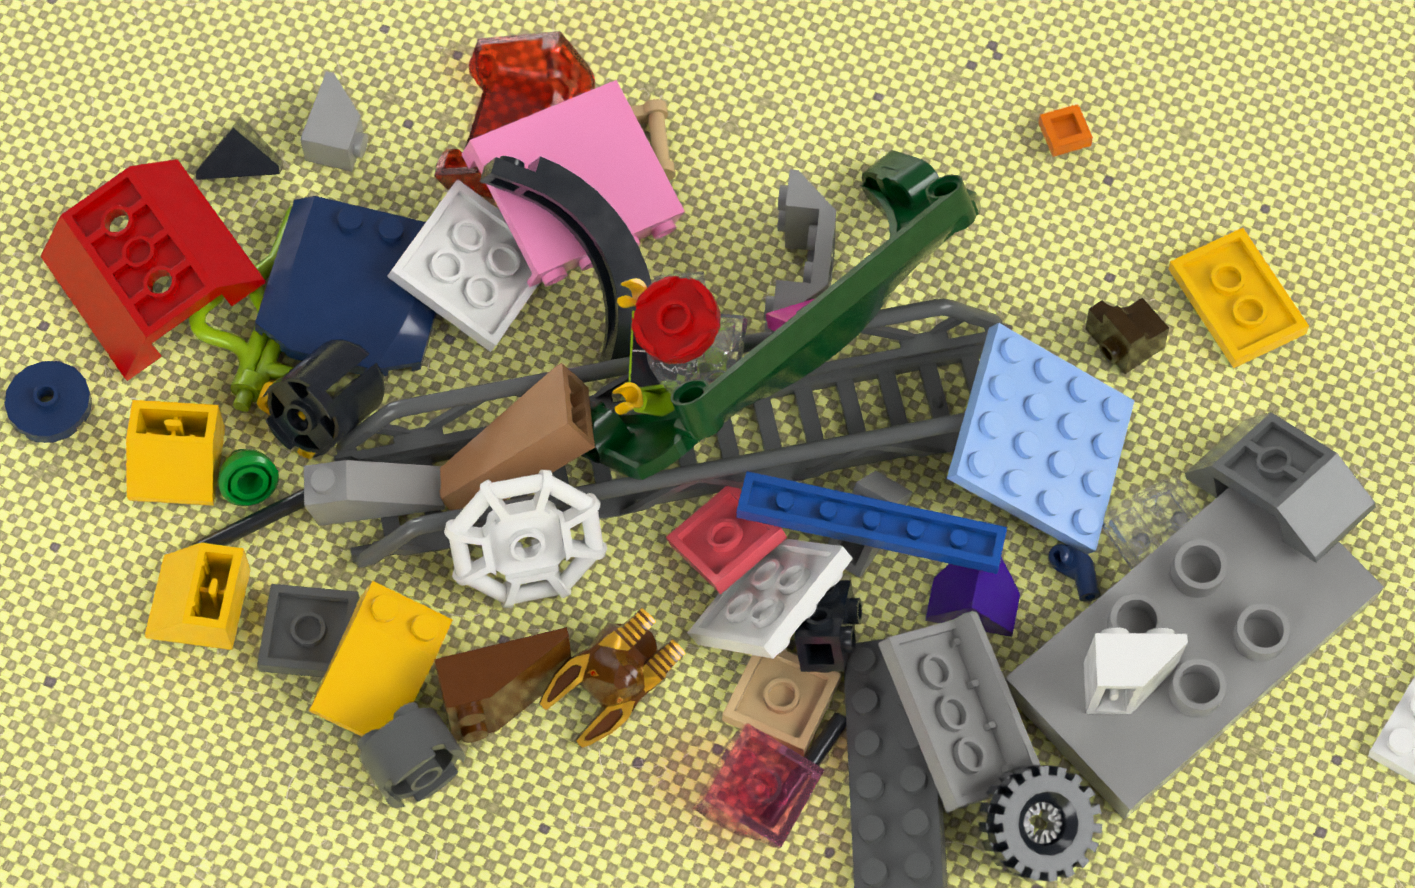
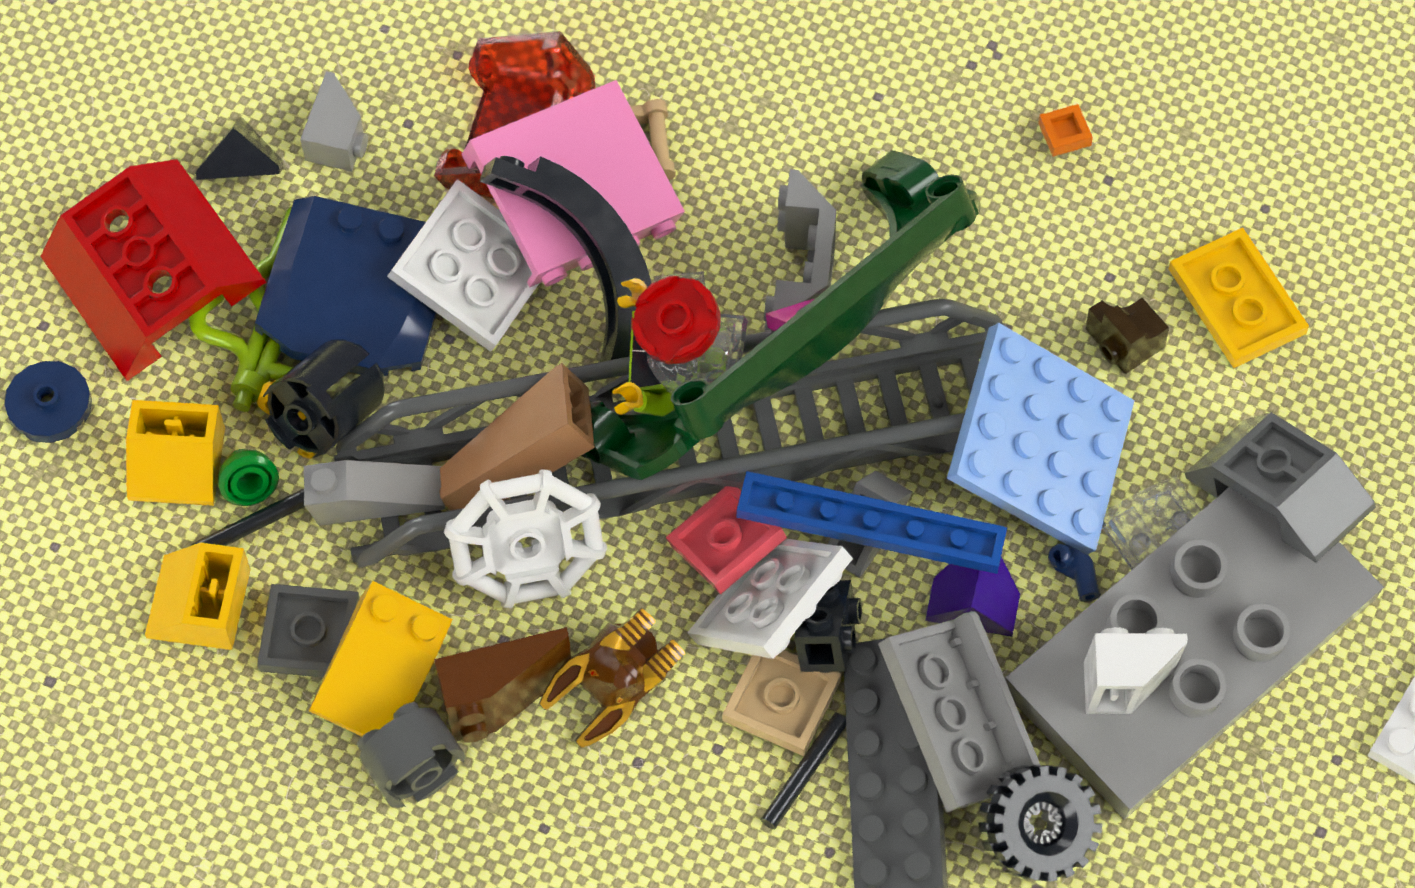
(758, 787): clear pink slope -> none

